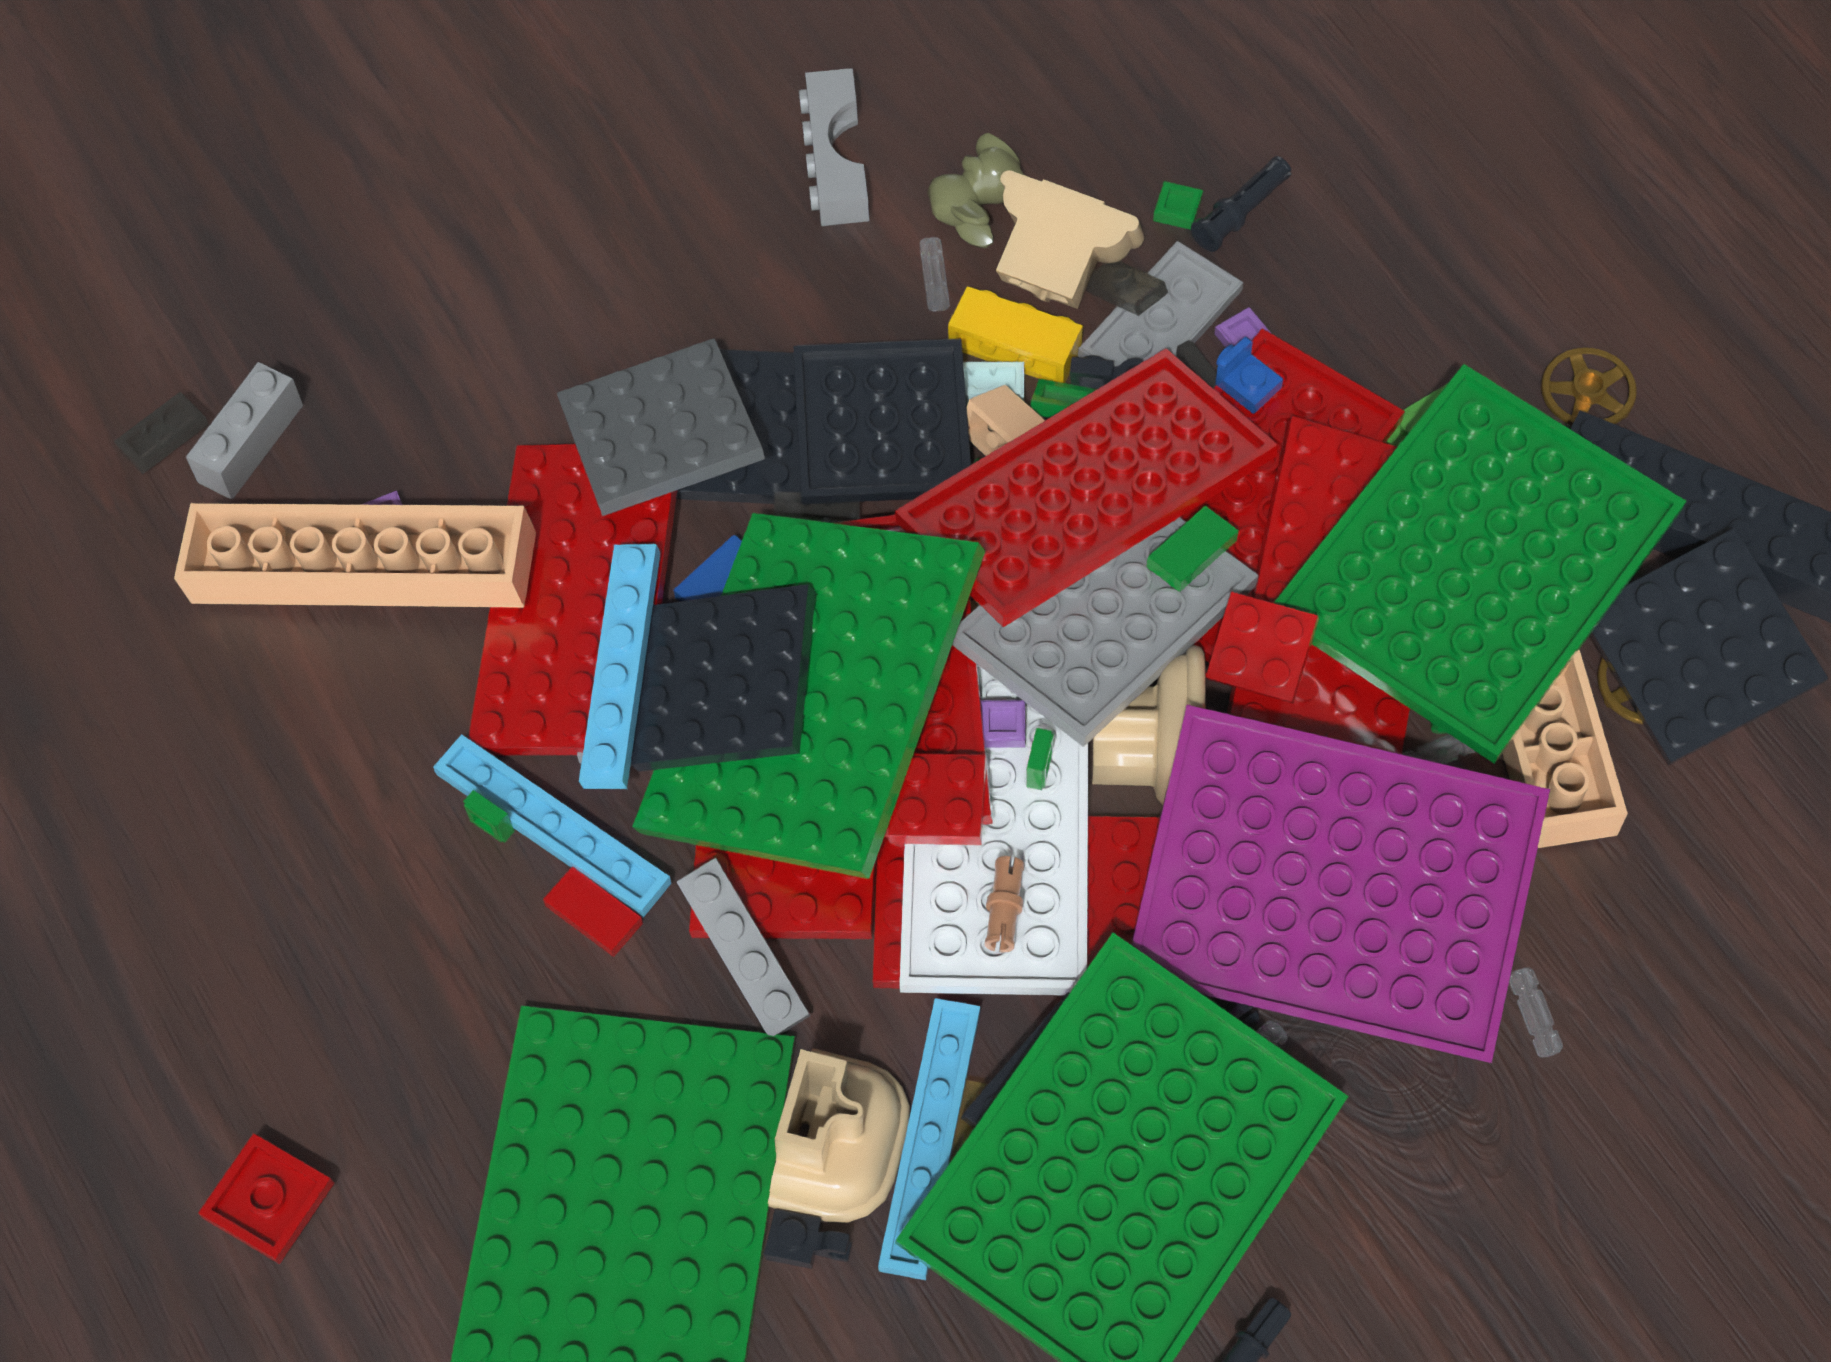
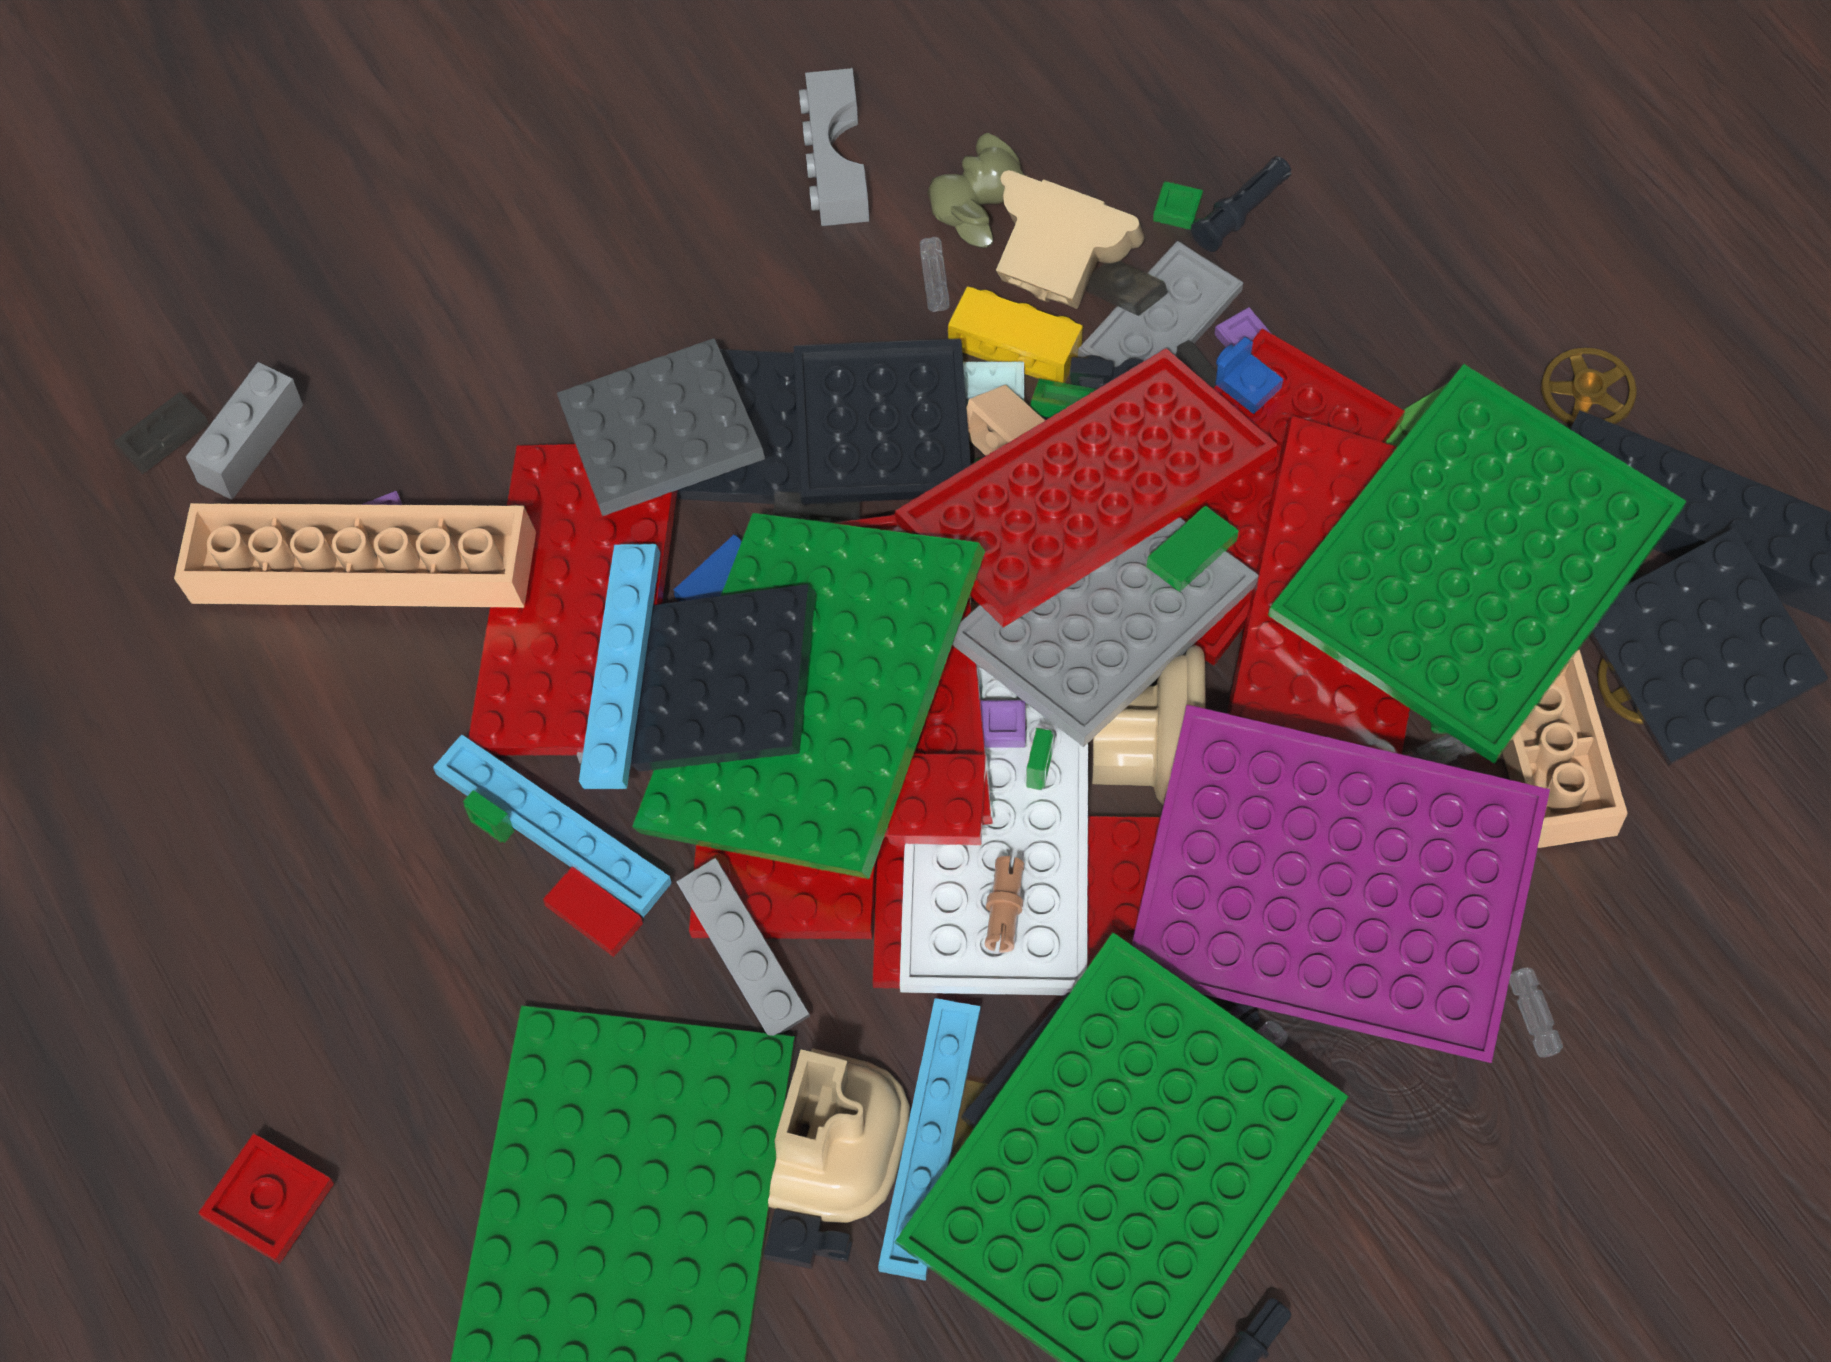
(1262, 647): red plate -> none

